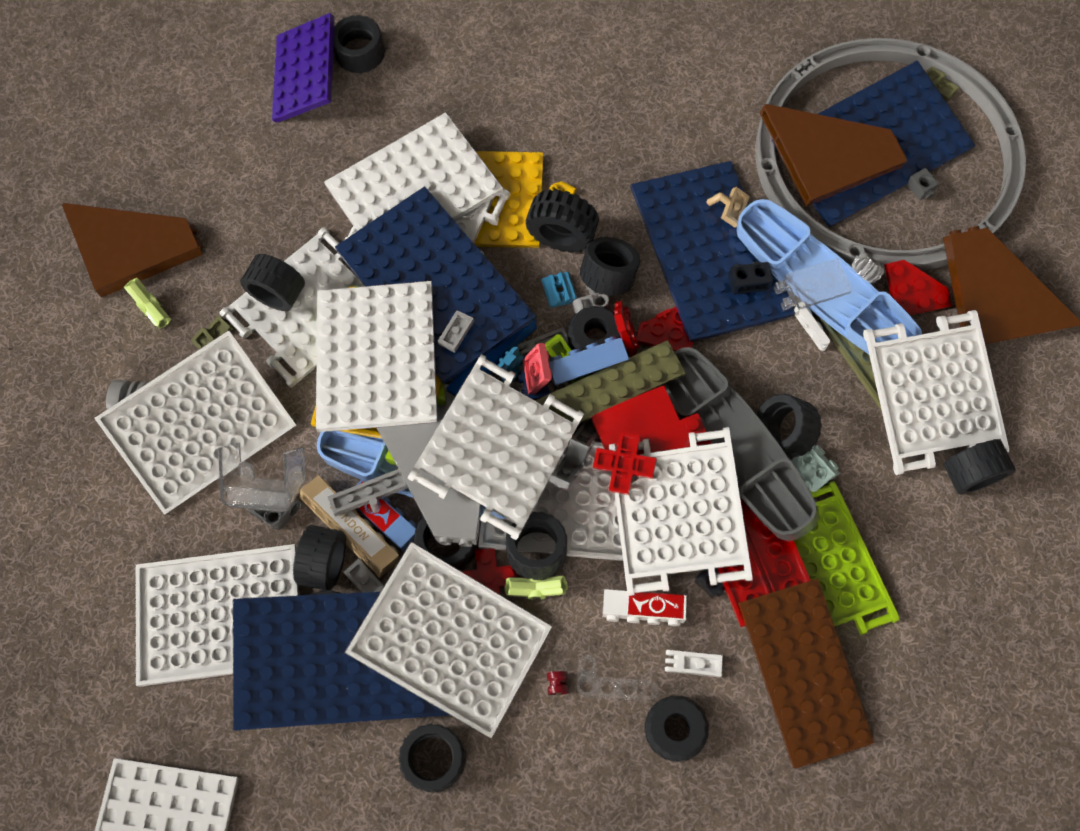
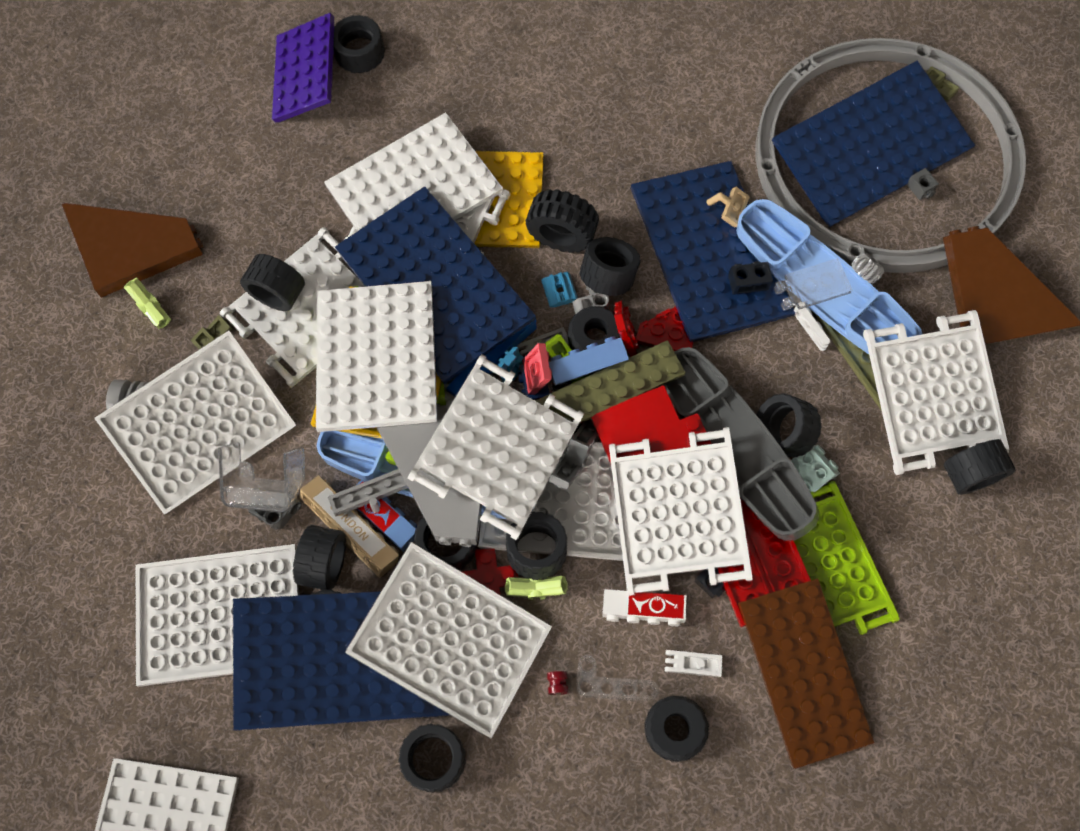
(363, 578): light grey plate -> none
(455, 331): light grey plate -> none
(563, 186): yellow arm -> none
(624, 463): red plate -> none
(829, 152): reddish brown slope -> none
(915, 289): red plate -> none

